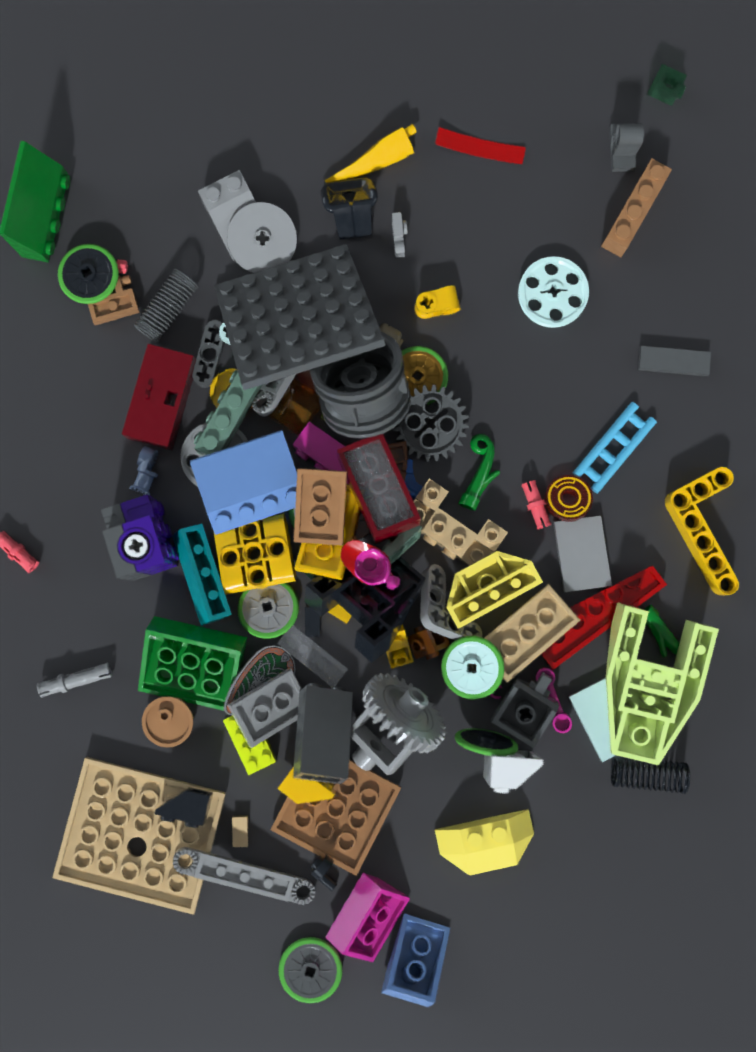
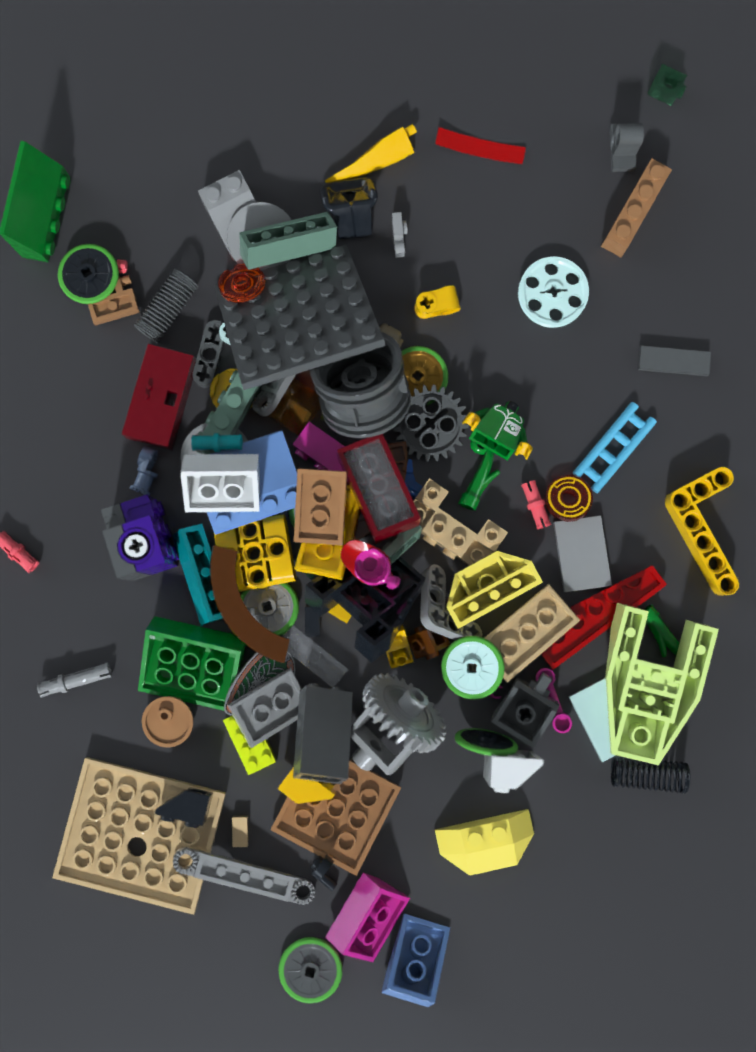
(217, 442): none -> teal pin
(221, 483): none -> white slope
(235, 612): none -> reddish brown tile
(242, 292): none -> clear red tile
(287, 240): none -> sand green brick
(499, 430): none -> green torso

